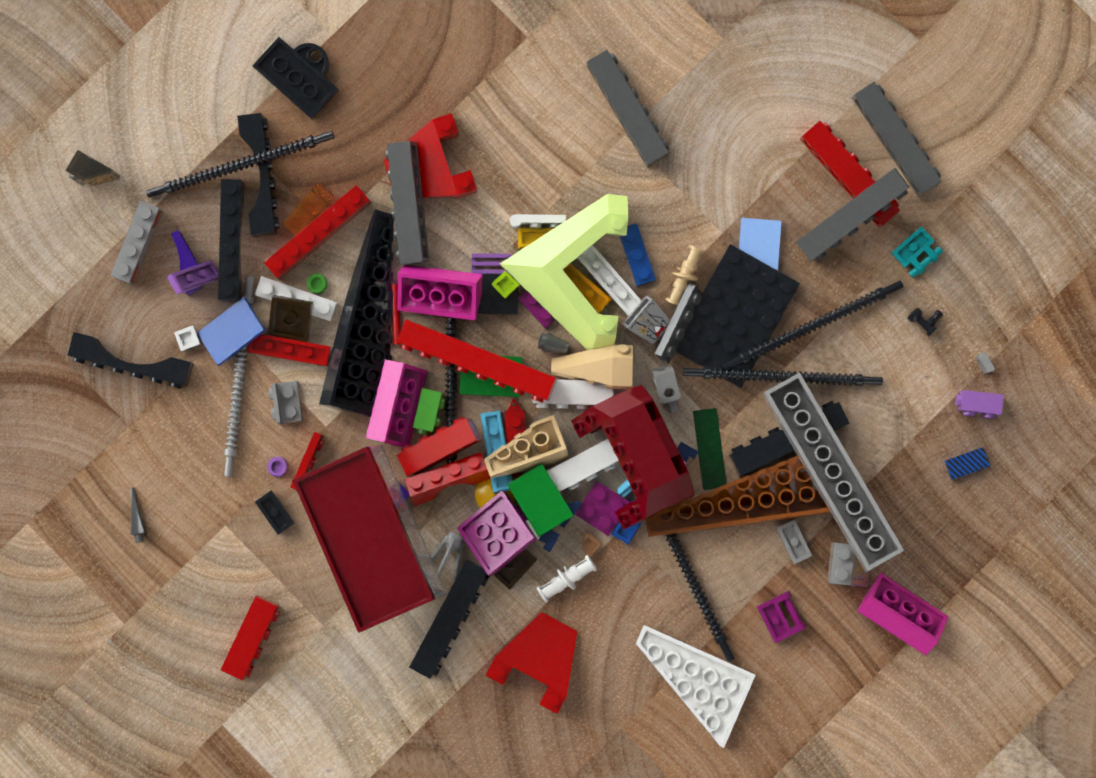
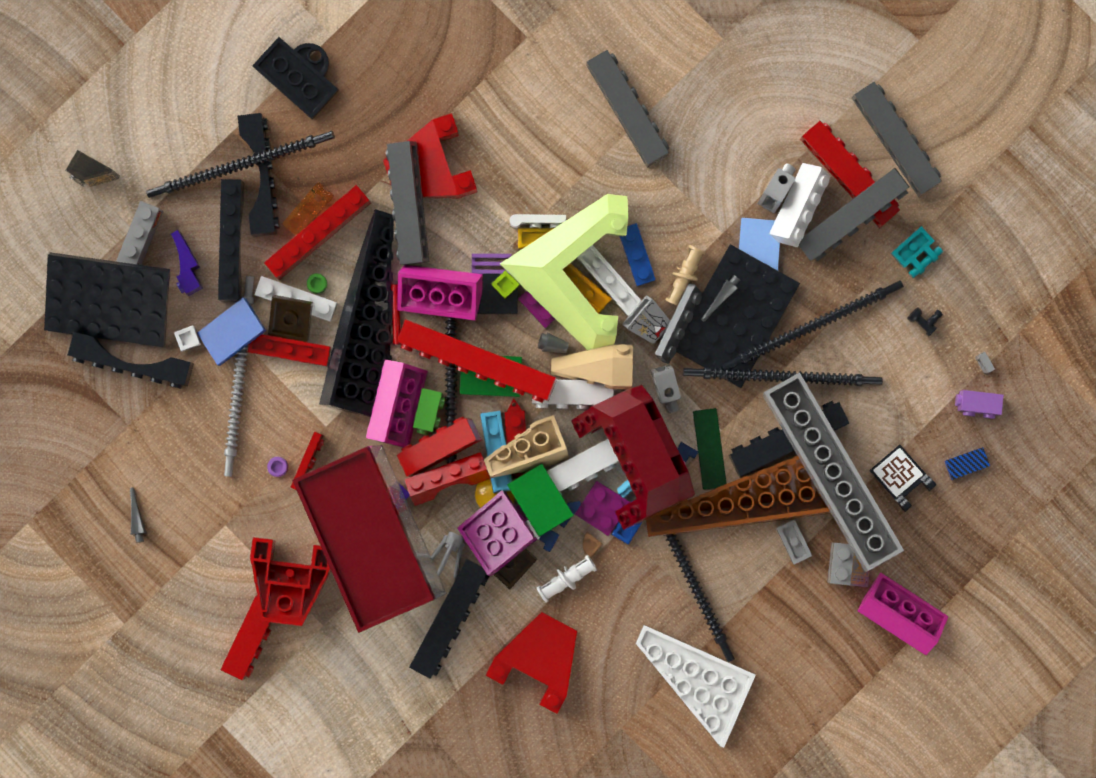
(106, 299): none -> black plate
(193, 277): medium lavender tile -> none
(274, 512): black plate -> none
(284, 588): none -> red wedge
(286, 402): light grey bracket -> none
(727, 289): none -> dark grey piece
(775, 619): magenta plate -> none
(777, 188): none -> light grey torso
(800, 205): none -> white brick
(900, 476): none -> flag

